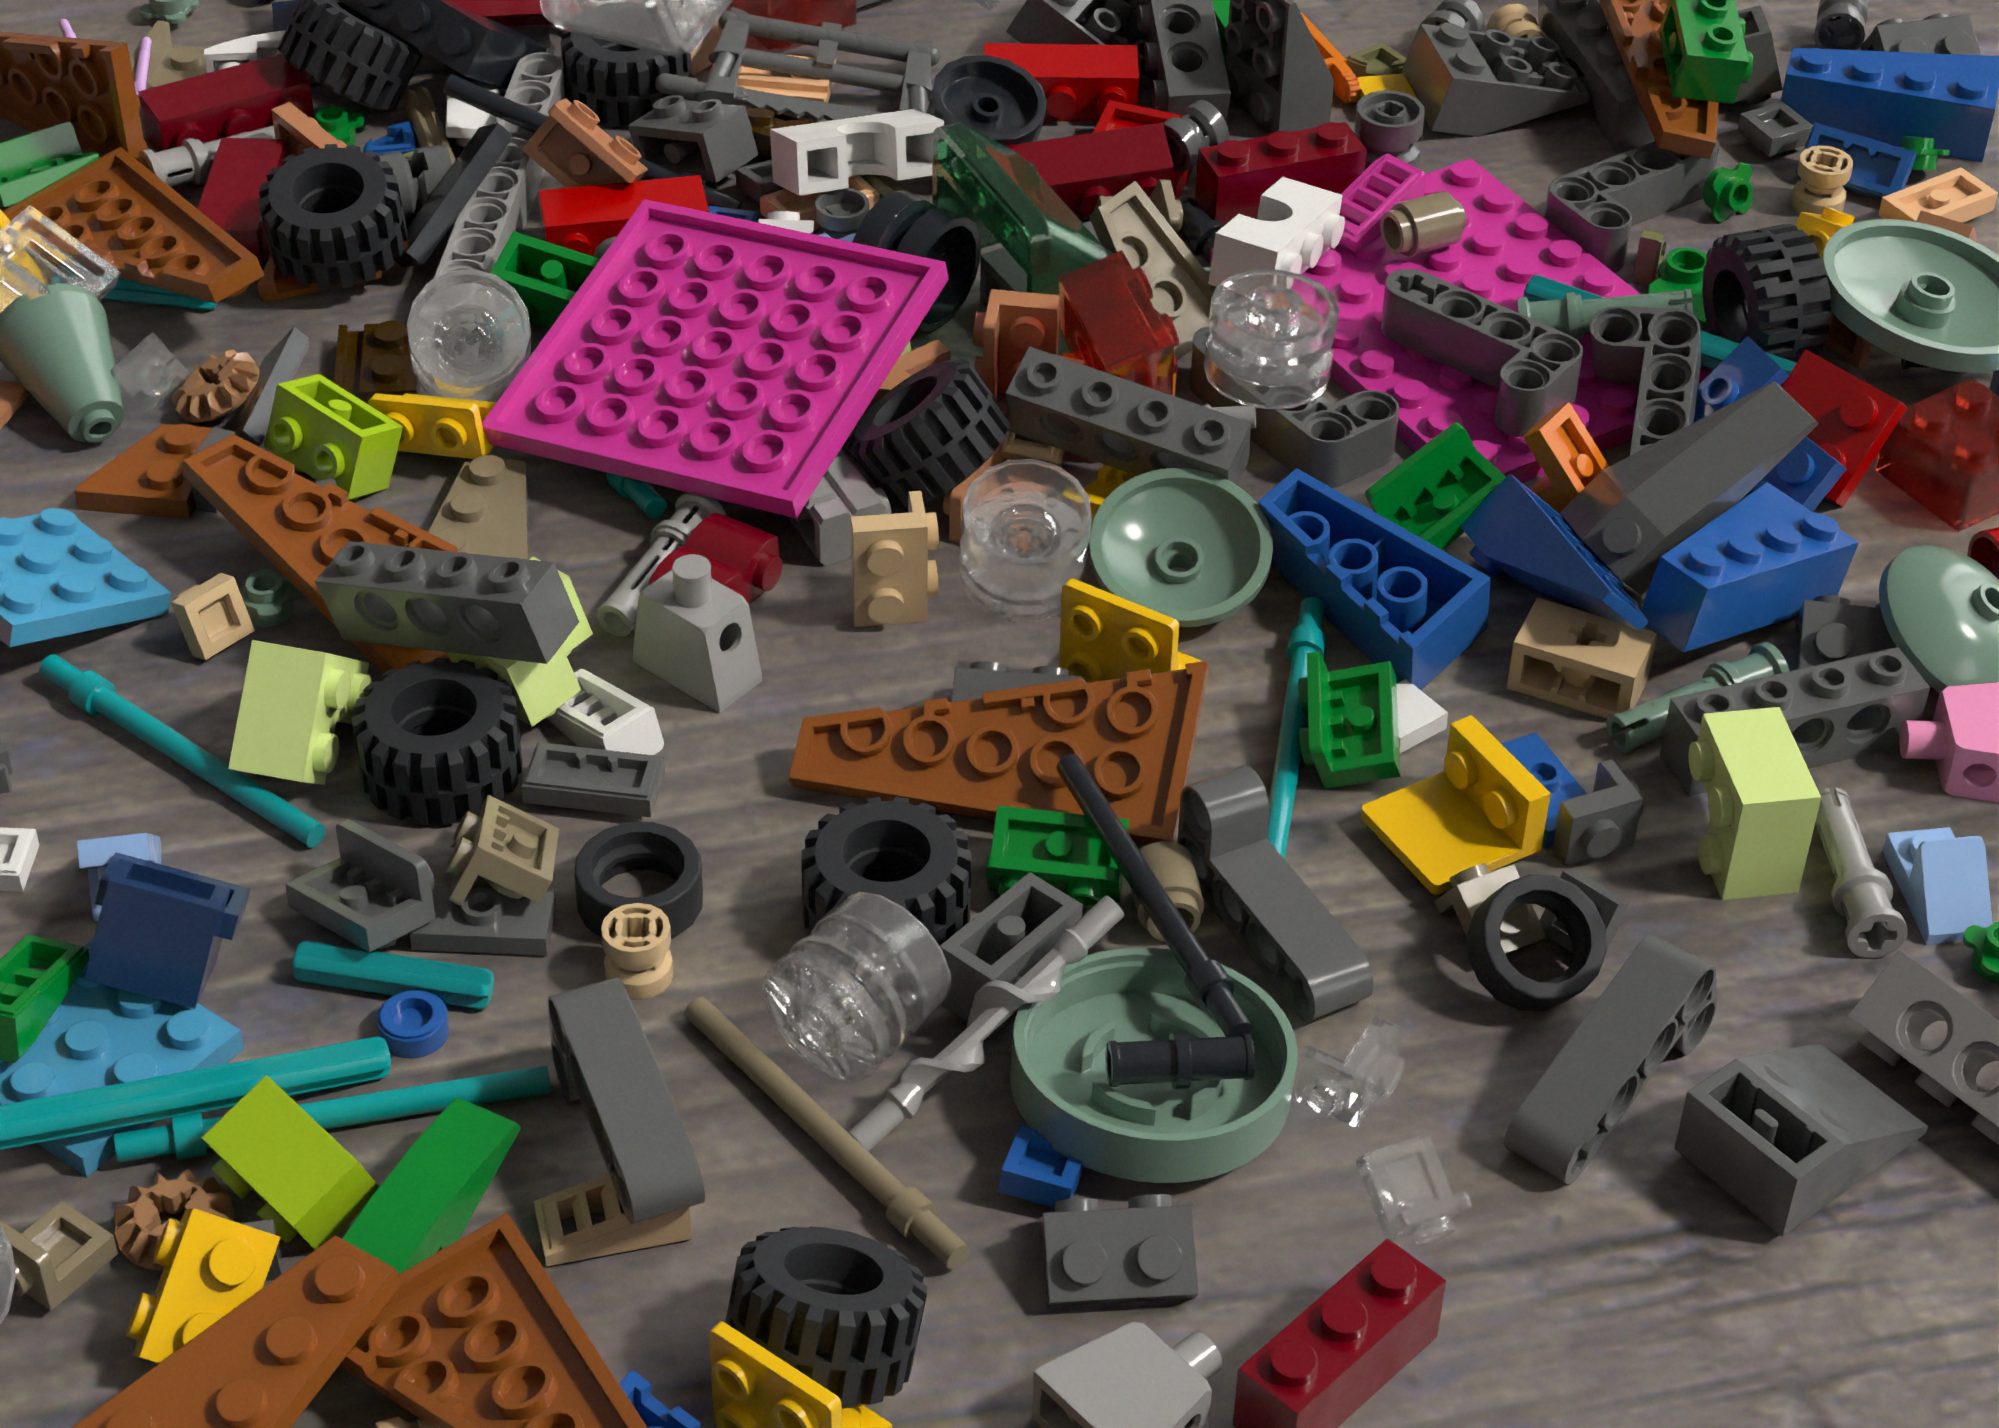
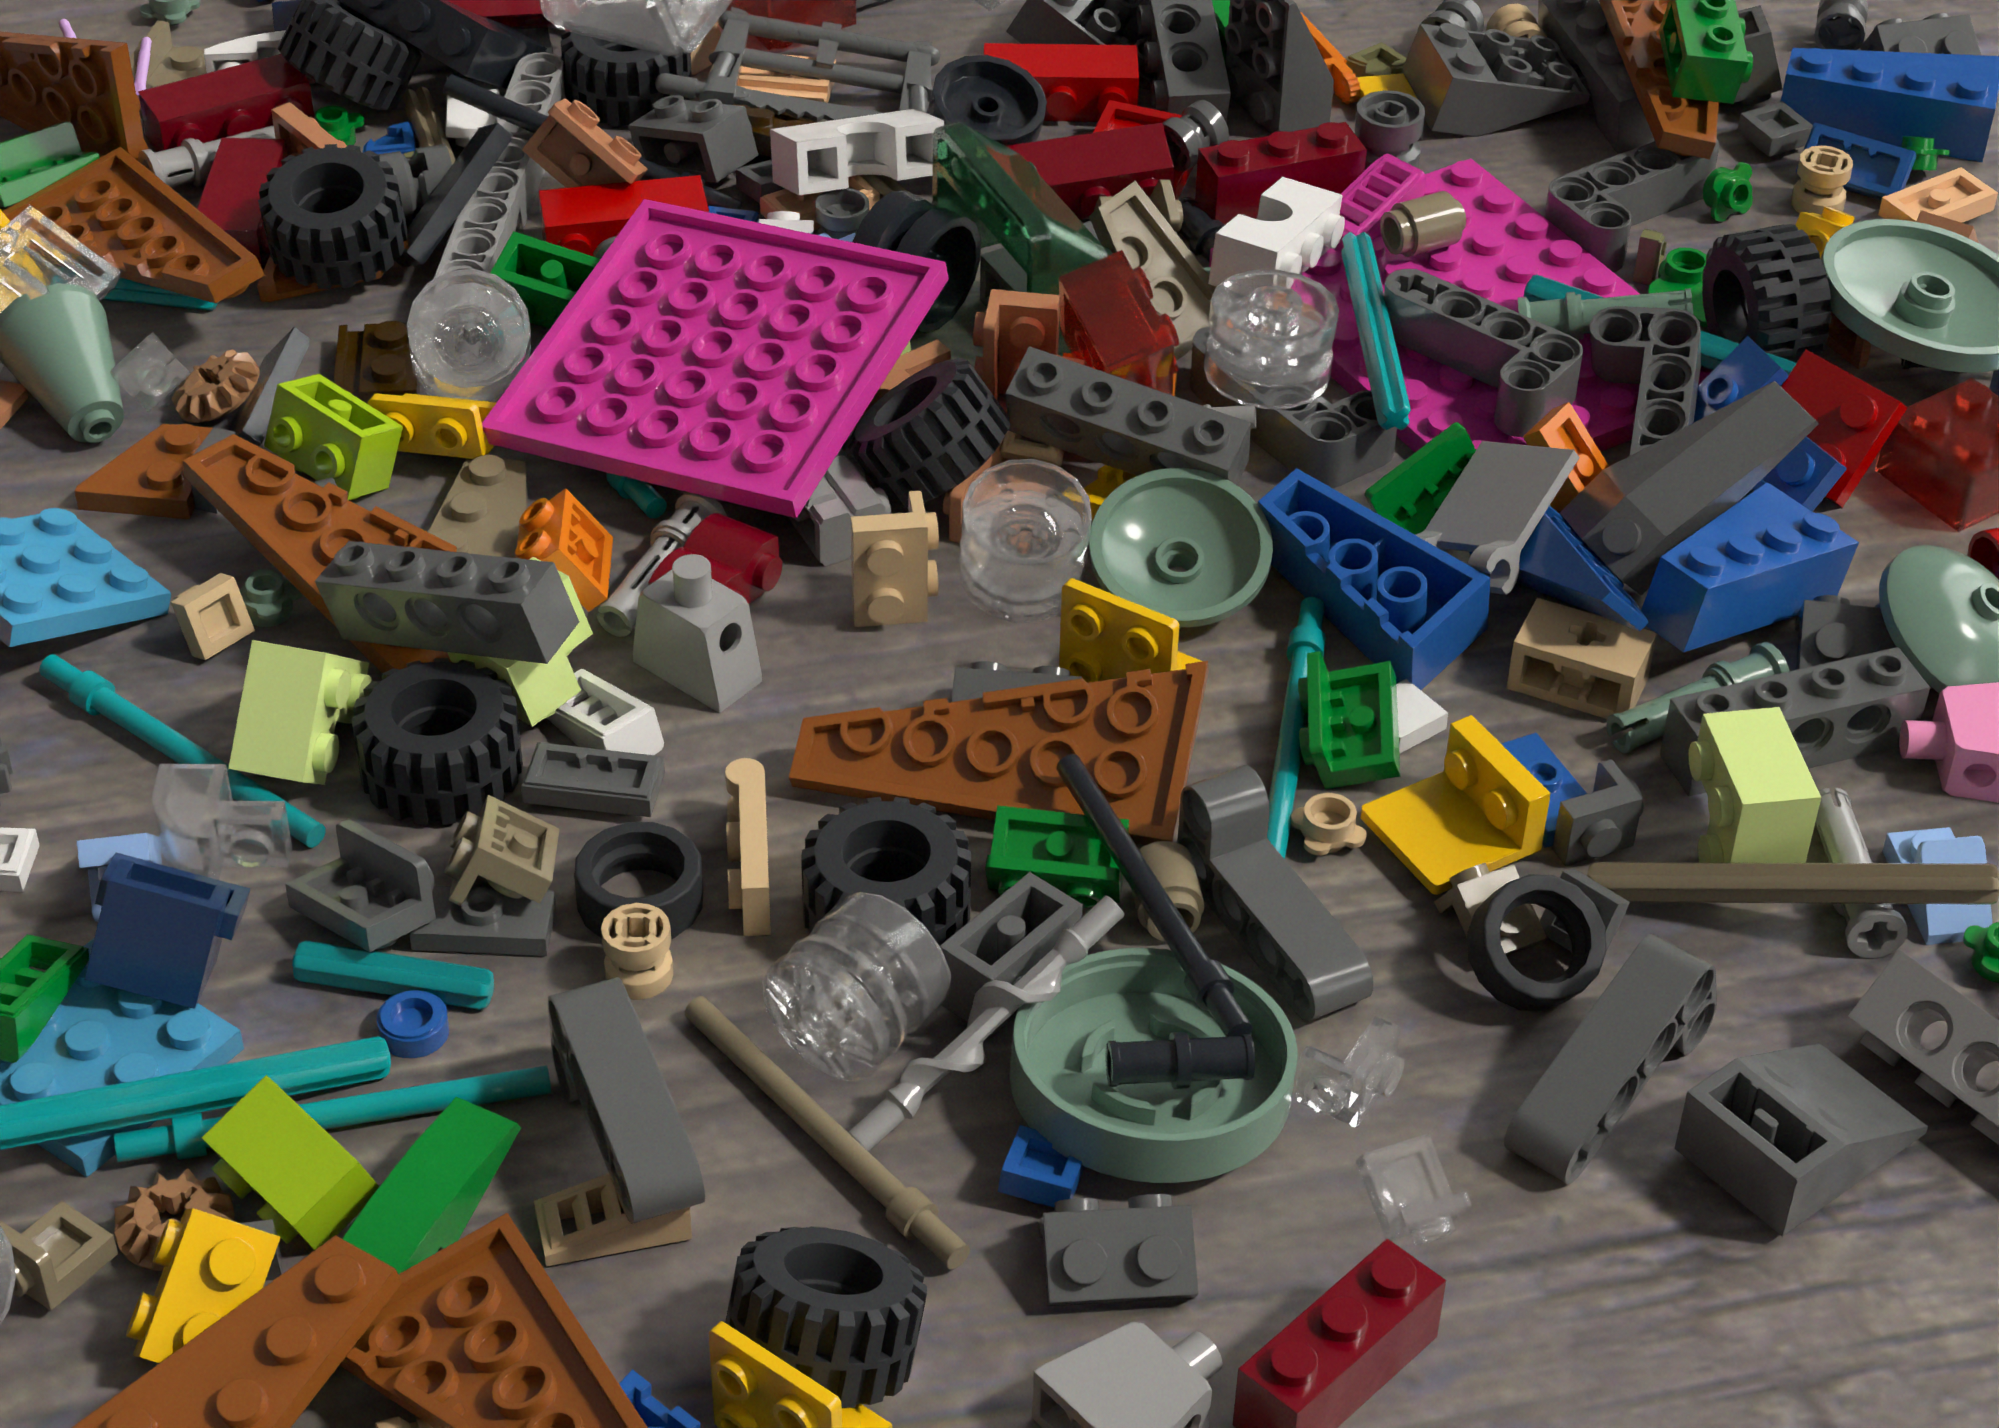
(208, 830): none -> clear brick
(571, 538): none -> orange bracket
(748, 843): none -> tan plate
(1328, 824): none -> tan plate
(1375, 332): none -> teal axle
(1499, 506): none -> light grey flag
(1800, 882): none -> dark tan axle

